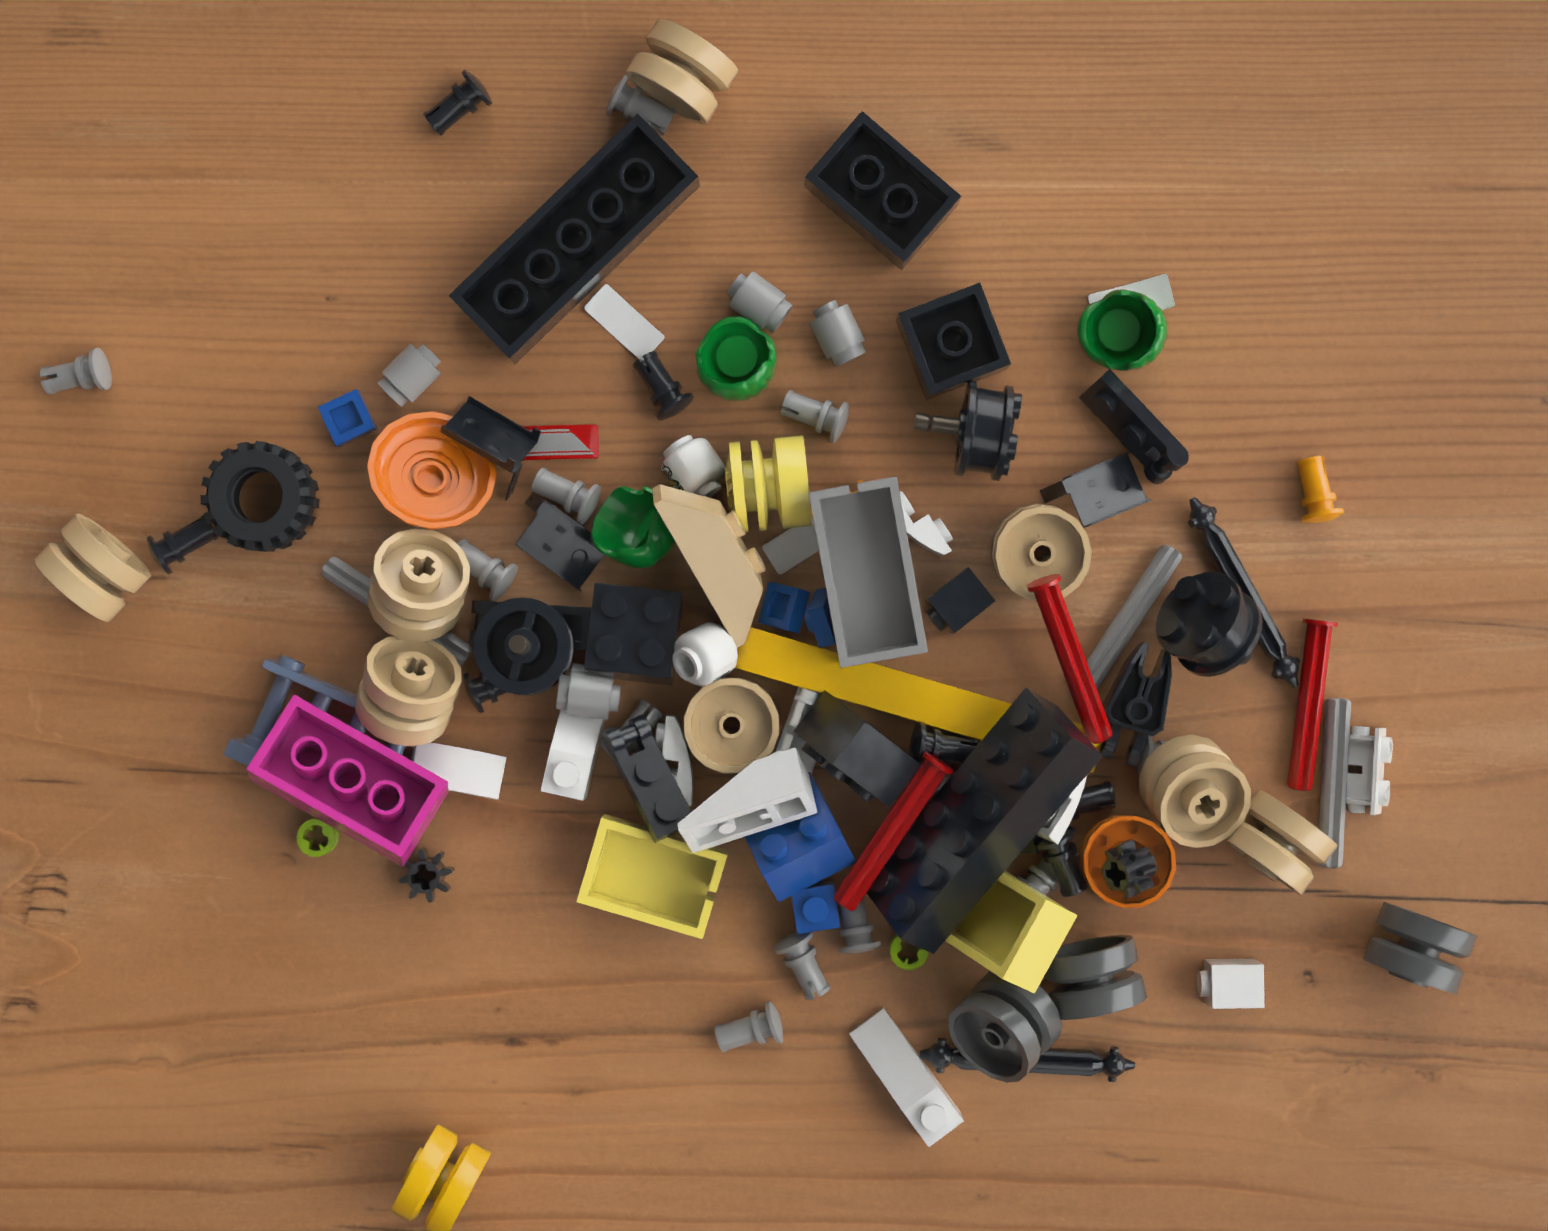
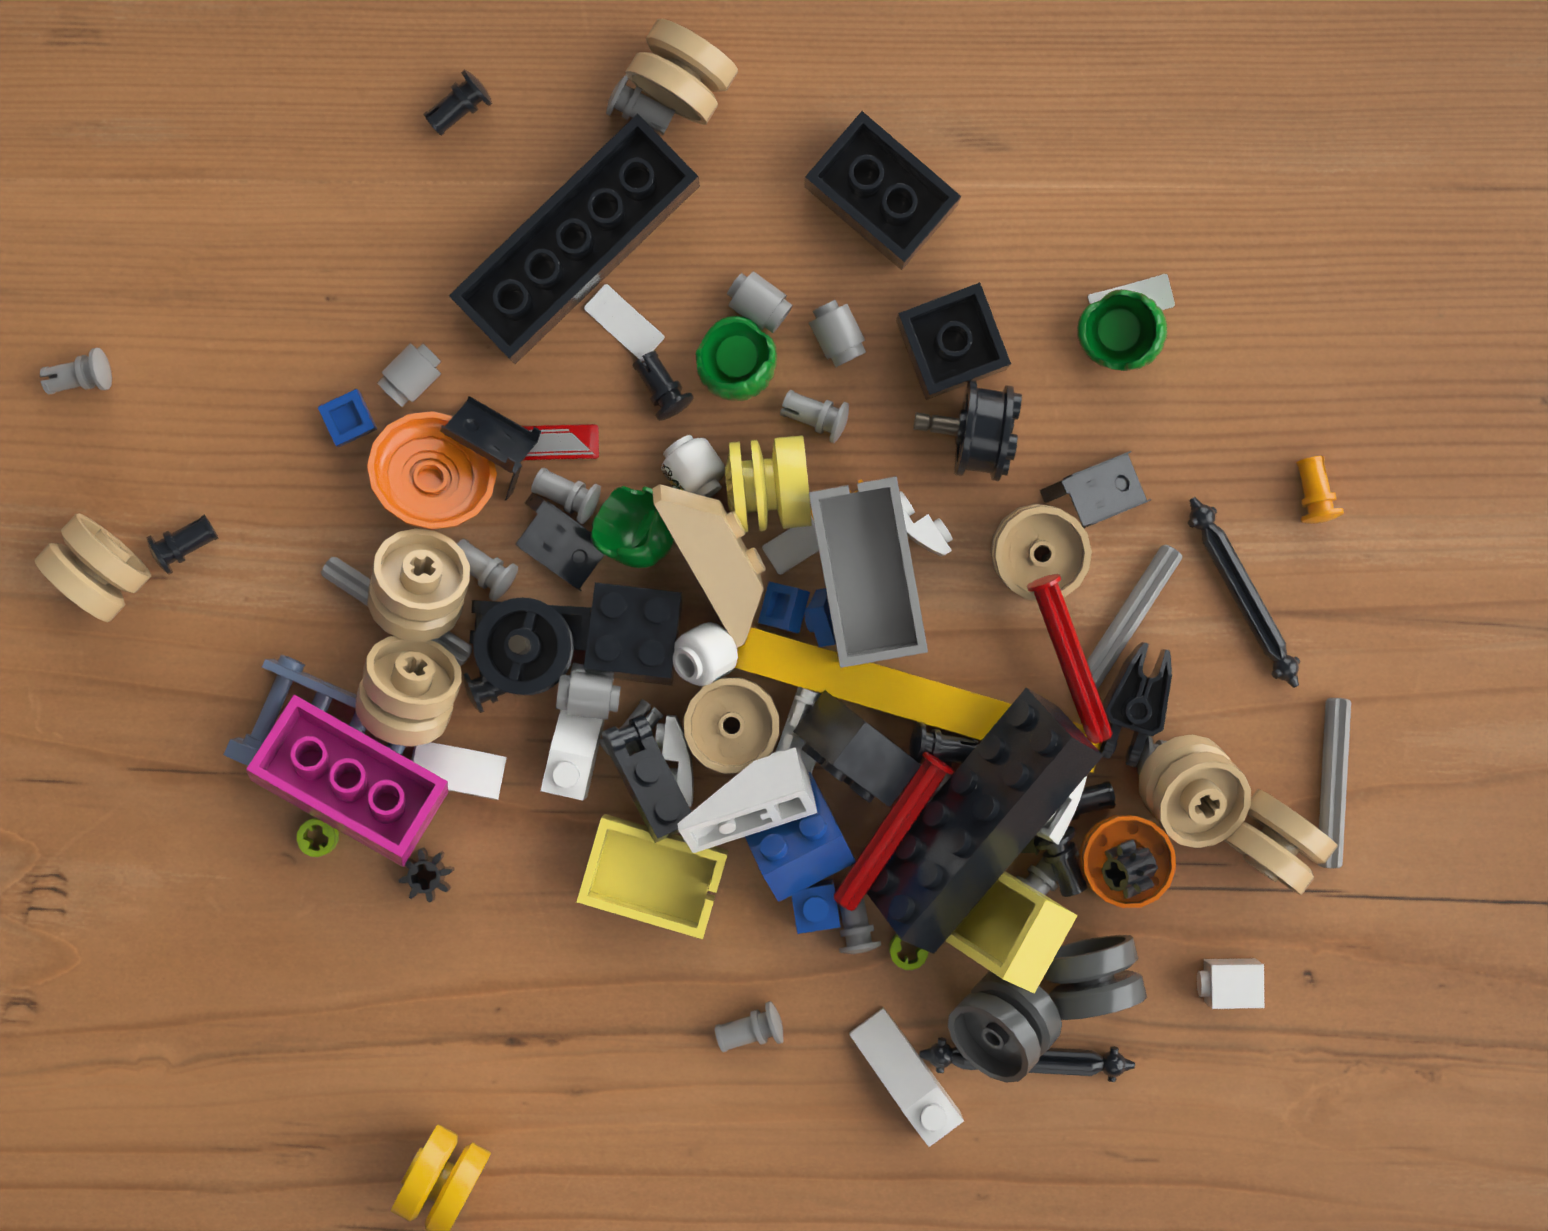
(225, 489): black tyre -> none
(803, 963): light grey pin -> none
(958, 601): black brick -> none
(1135, 427): black plate -> none
(1209, 624): black wheel -> none
(1309, 704): red axle -> none
(1371, 754): white hinge -> none
(1419, 948): dark grey wheel -> none

